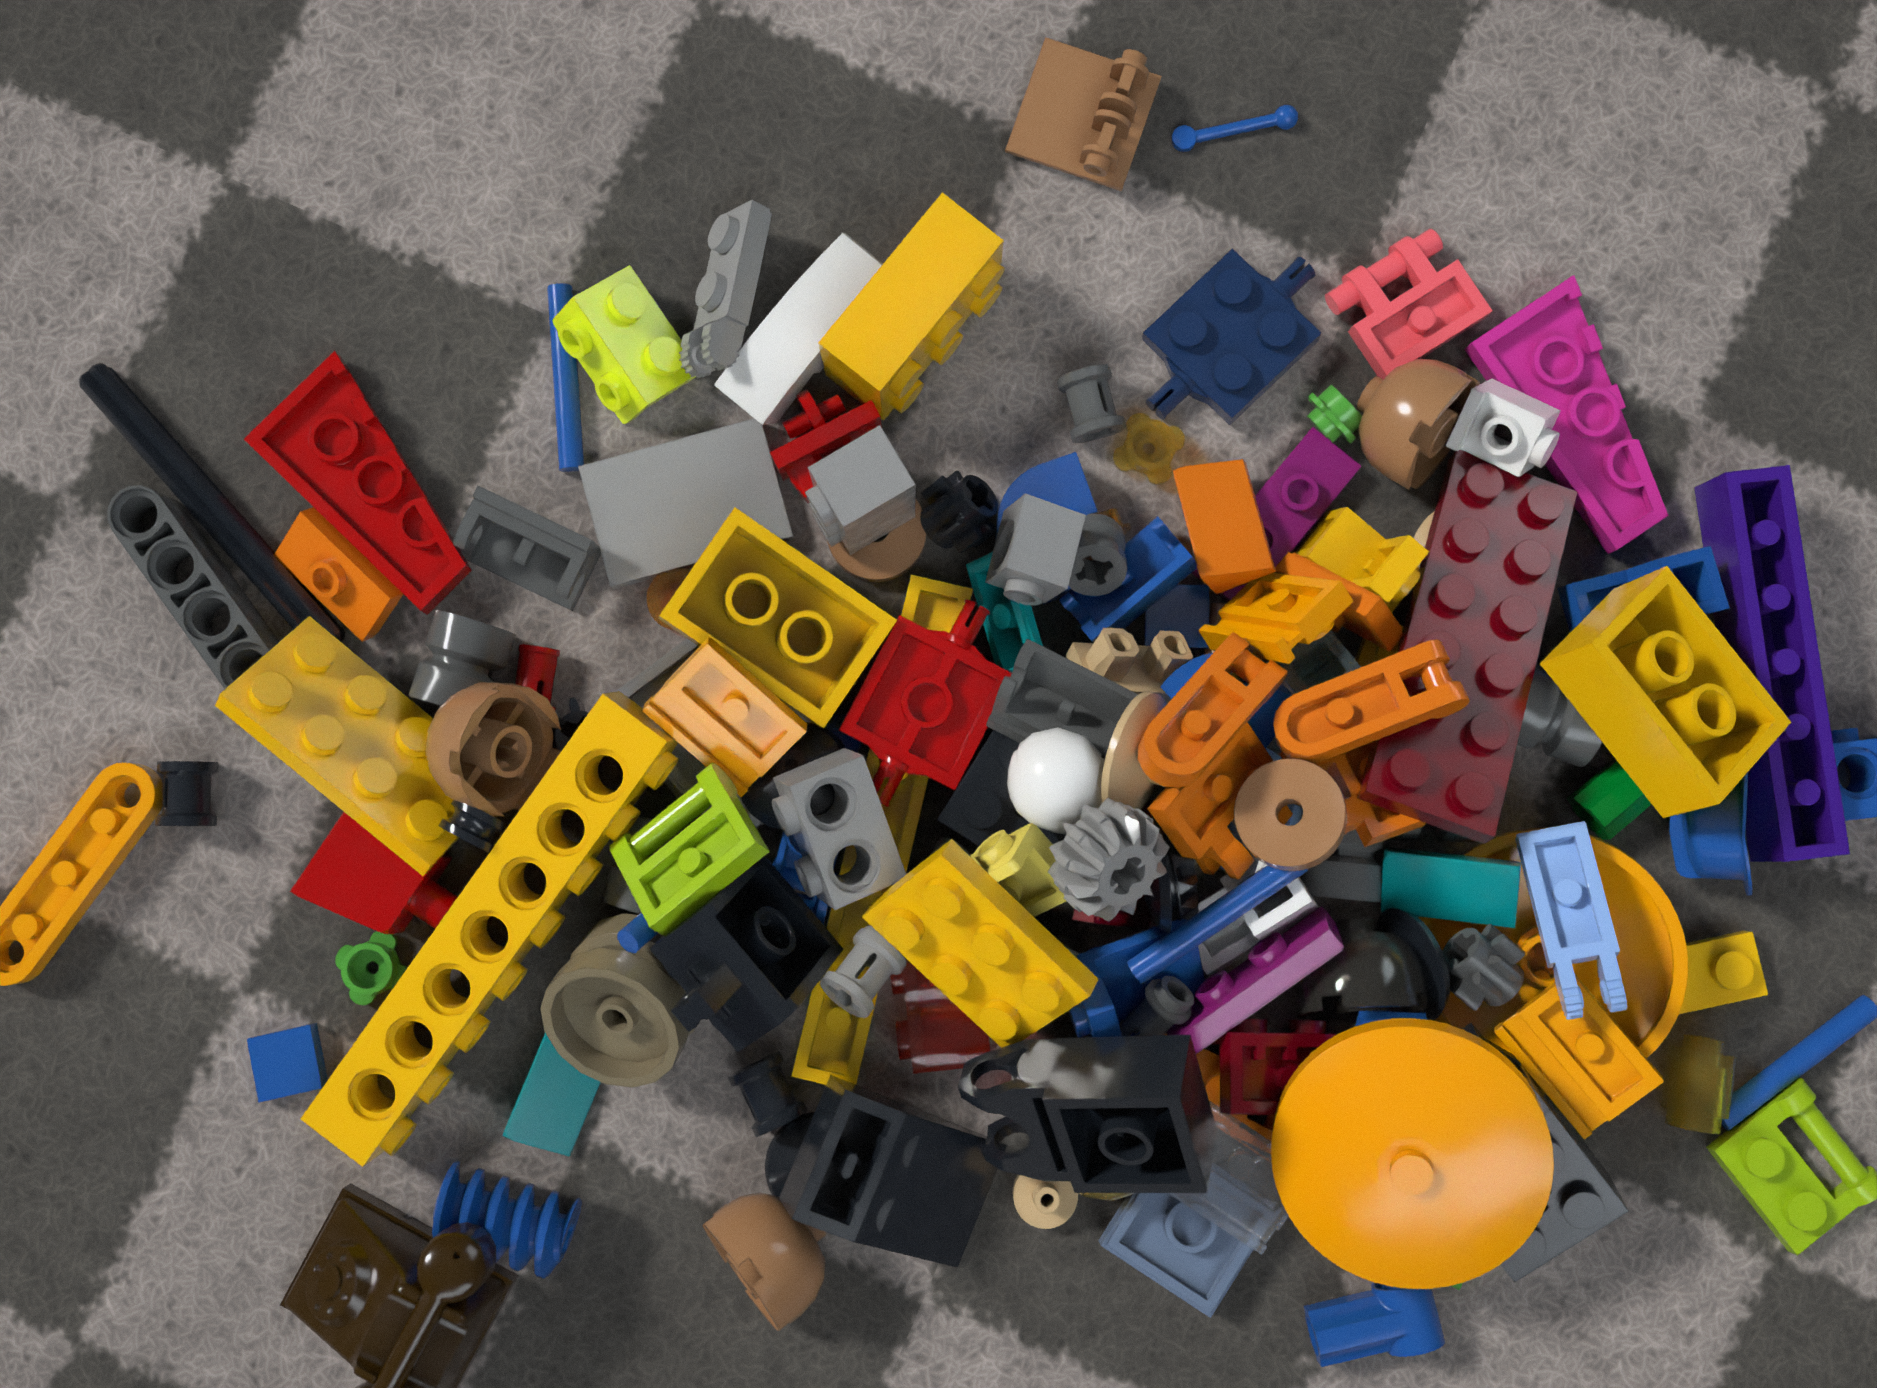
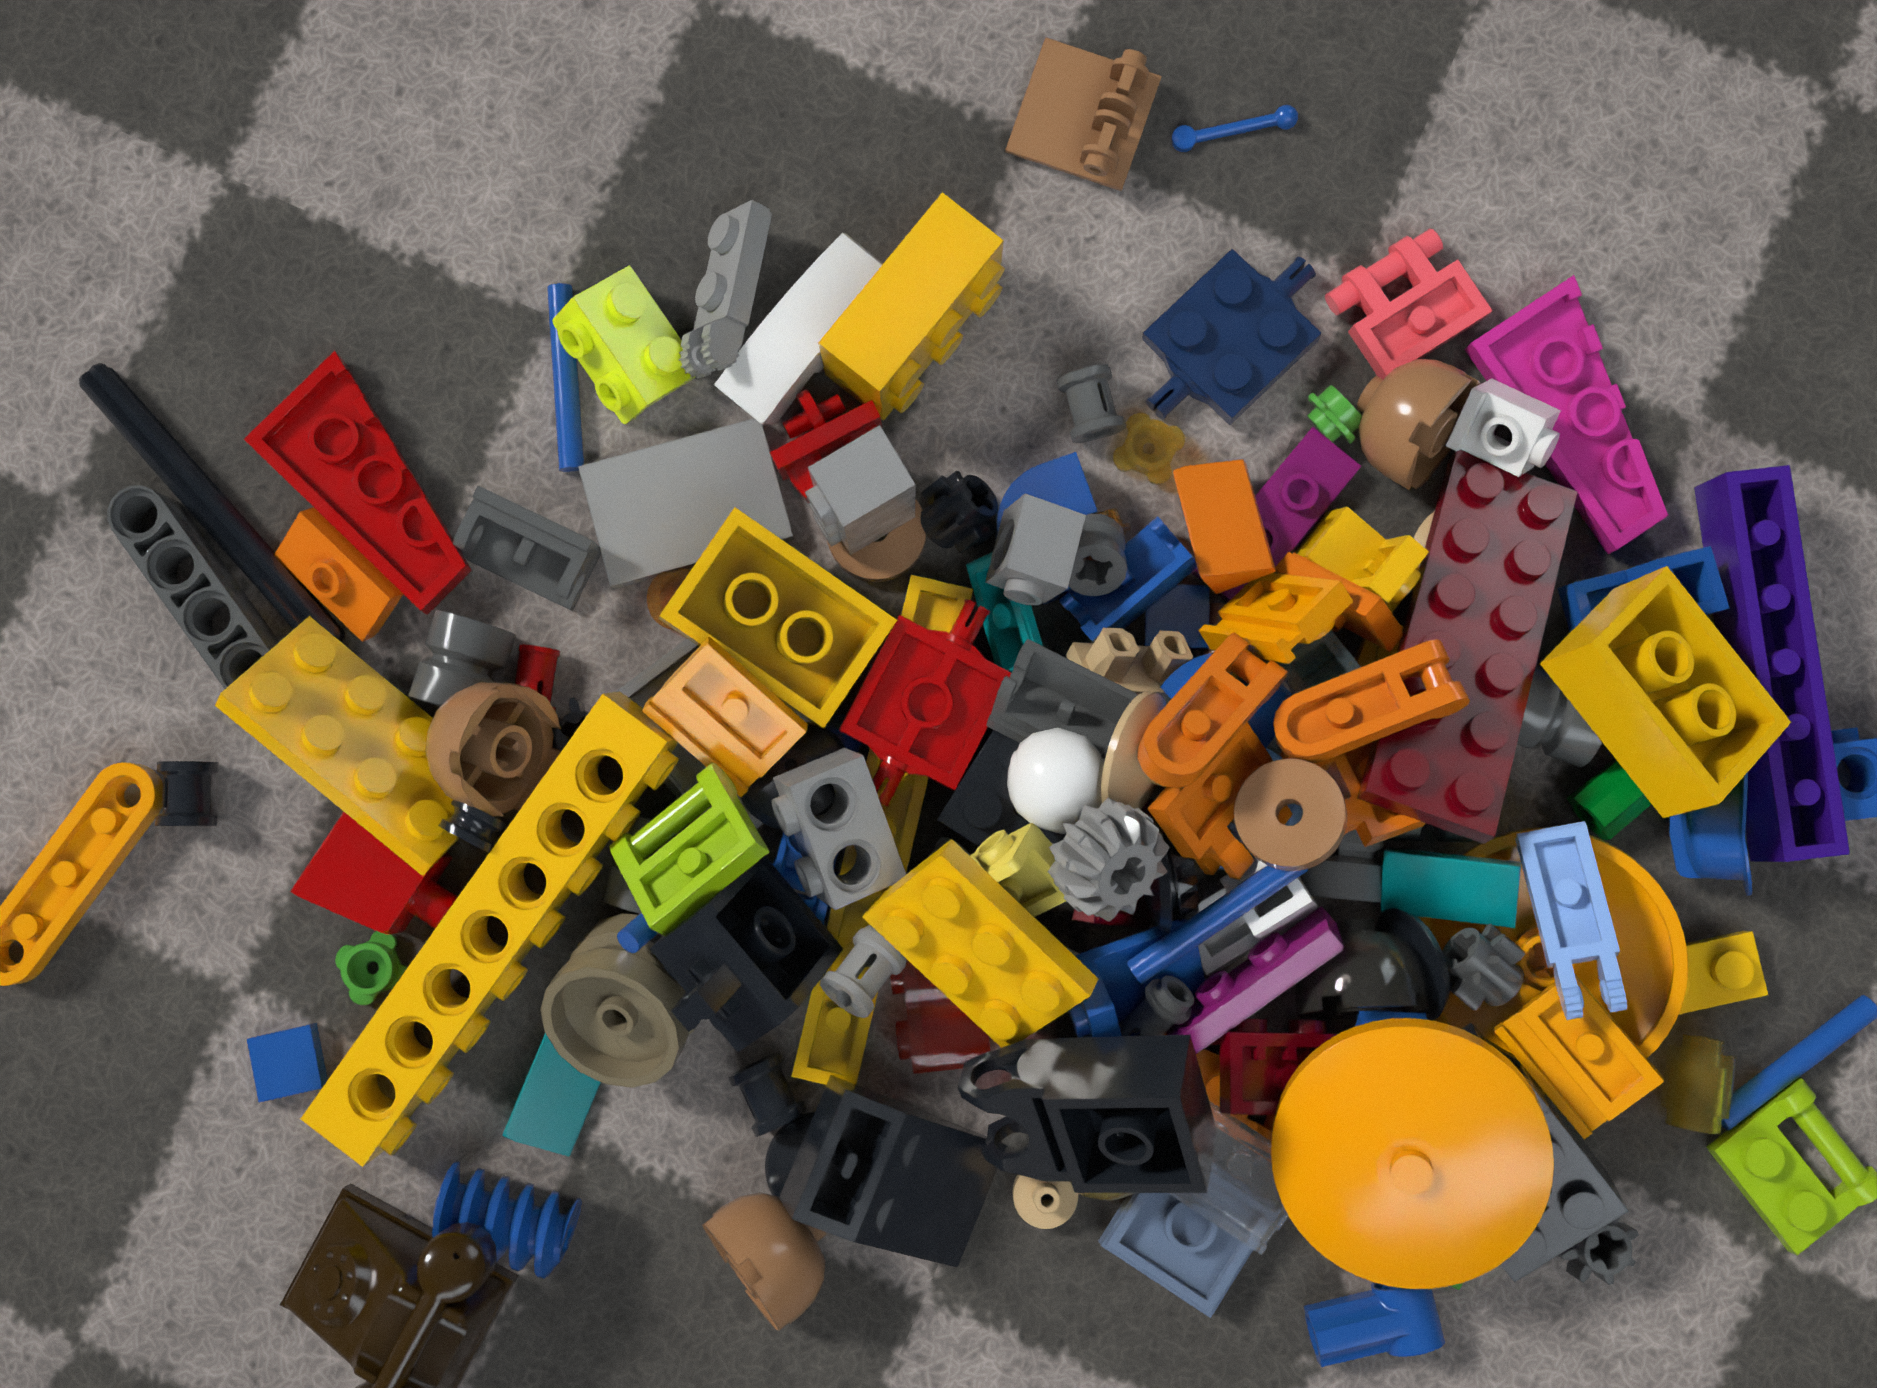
(1602, 1253): none -> dark grey gear

